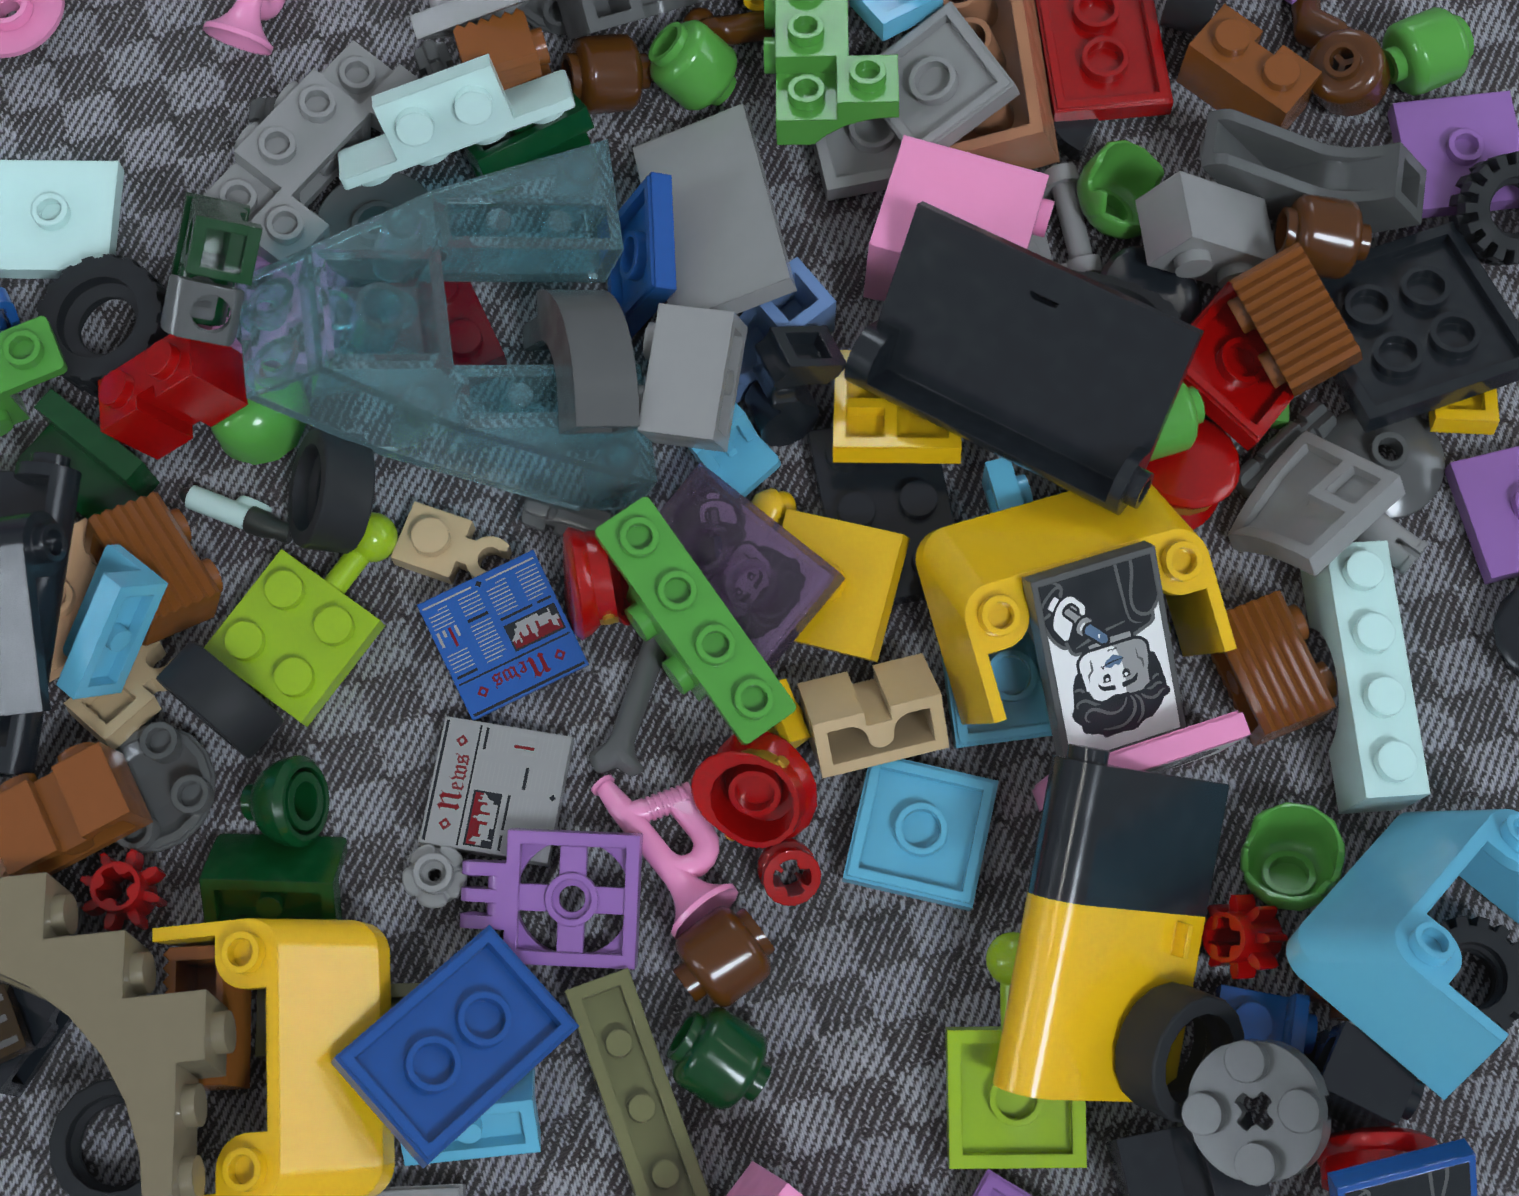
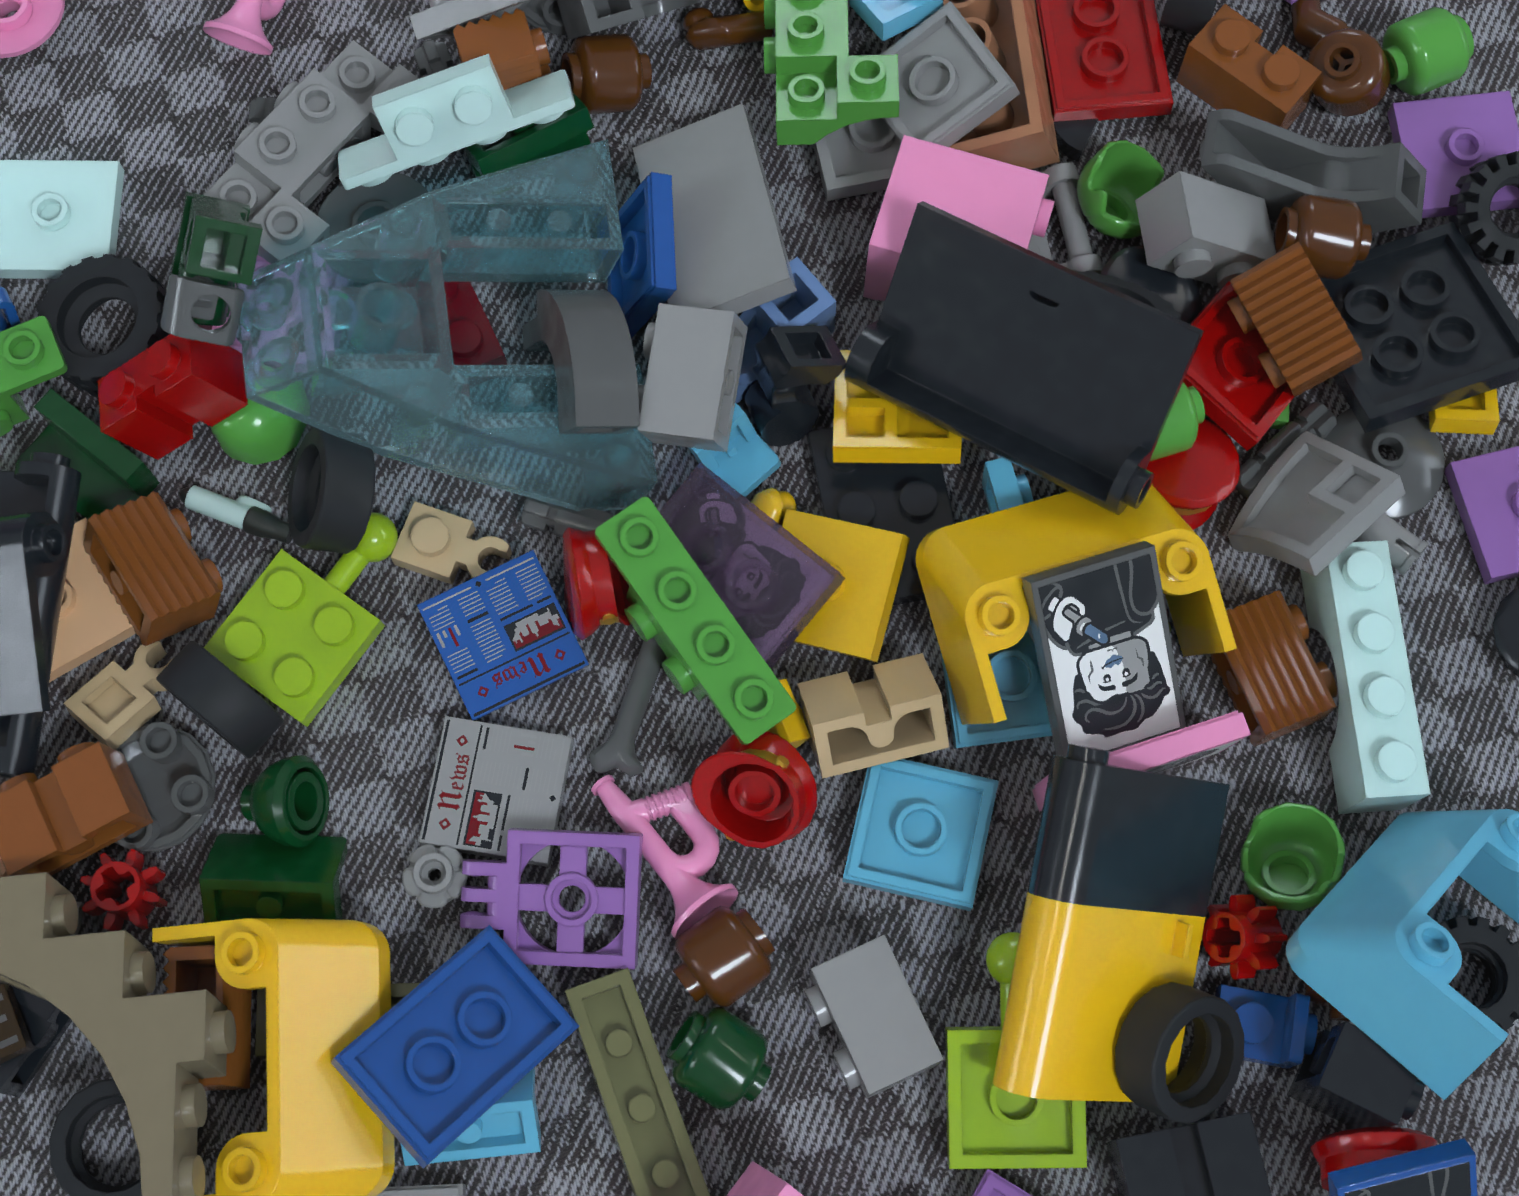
(110, 625): medium azure panel -> none
(693, 65): bright green head -> none
(806, 883): red bush -> none
(873, 1018): none -> light grey brick
(1298, 1108): dark grey plate -> none

